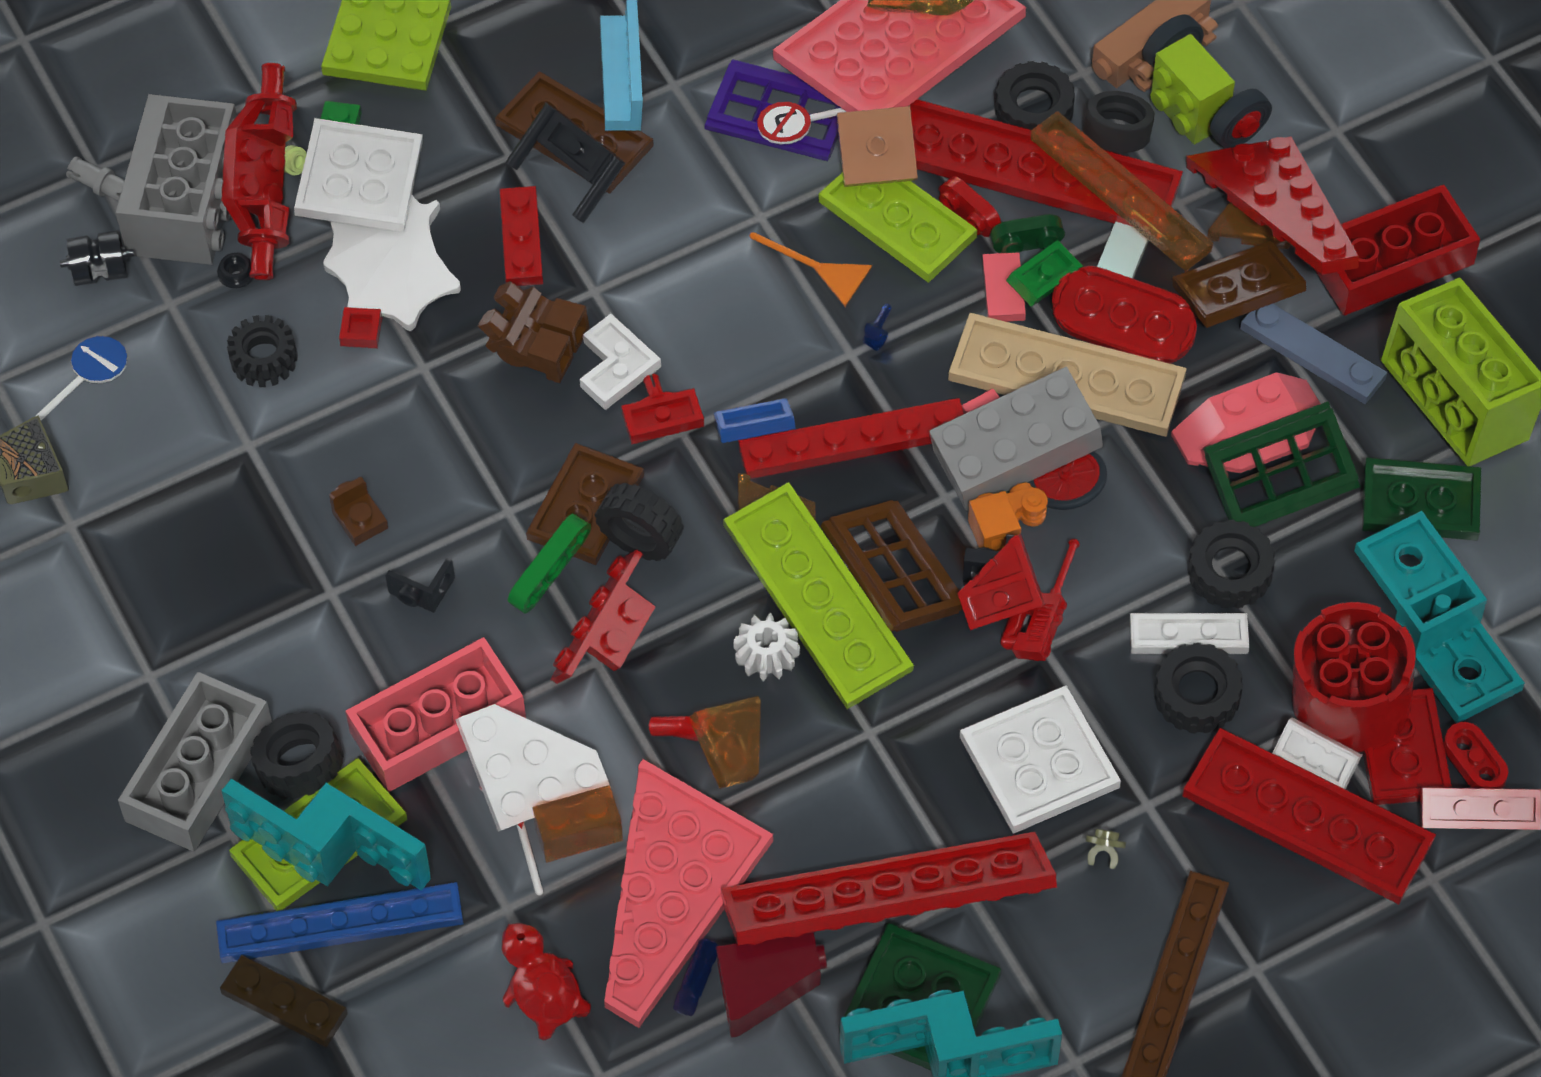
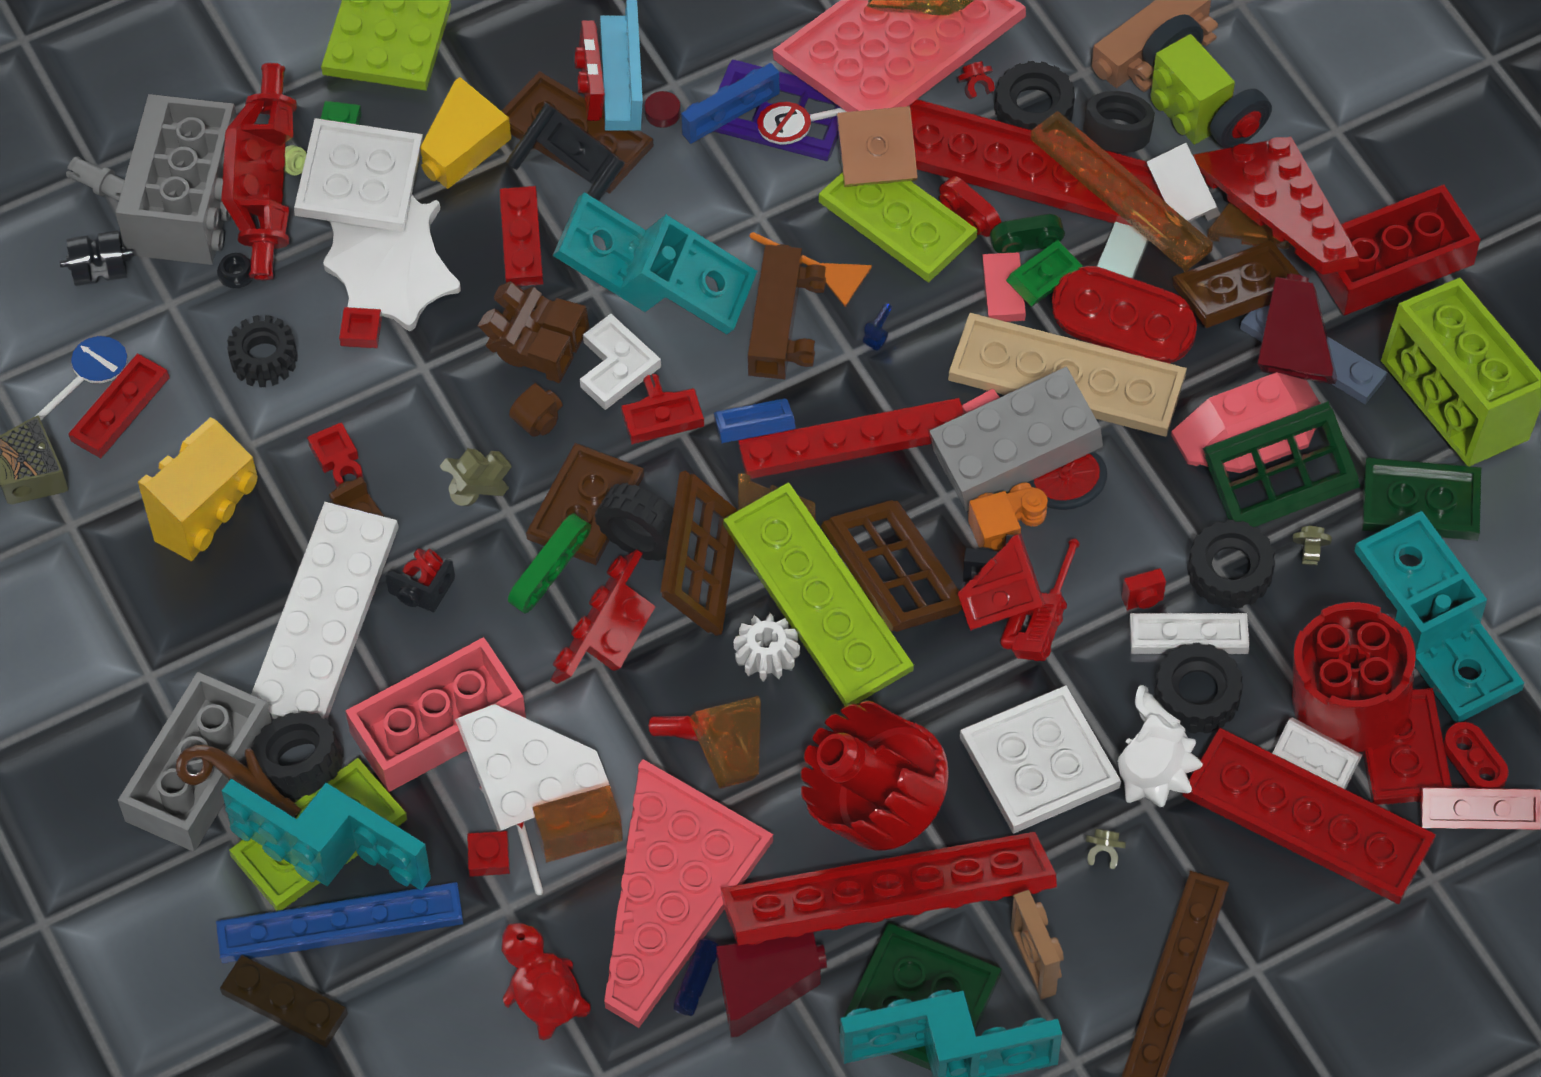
(119, 405): none -> red plate
(197, 489): none -> yellow wedge
(251, 777): none -> reddish brown plant
(325, 611): none -> white plate
(335, 452): none -> red plate
(426, 561): none -> red plate
(462, 135): none -> yellow slope
(476, 475): none -> olive hips
(488, 853): none -> red plate
(536, 410): none -> reddish brown plate
(590, 77): none -> red plate
(655, 263): none -> teal bracket
(662, 109): none -> dark red tile
(711, 617): none -> reddish brown piece
(730, 102): none -> blue plate
(776, 309): none -> reddish brown brick
(874, 777): none -> red piece
(974, 74): none -> red plate
(1038, 950): none -> medium nougat plate
(1143, 589): none -> red plate
(1157, 754): none -> white head
(1183, 184): none -> white panel
(1296, 333): none -> dark red slope
(1311, 538): none -> olive plate

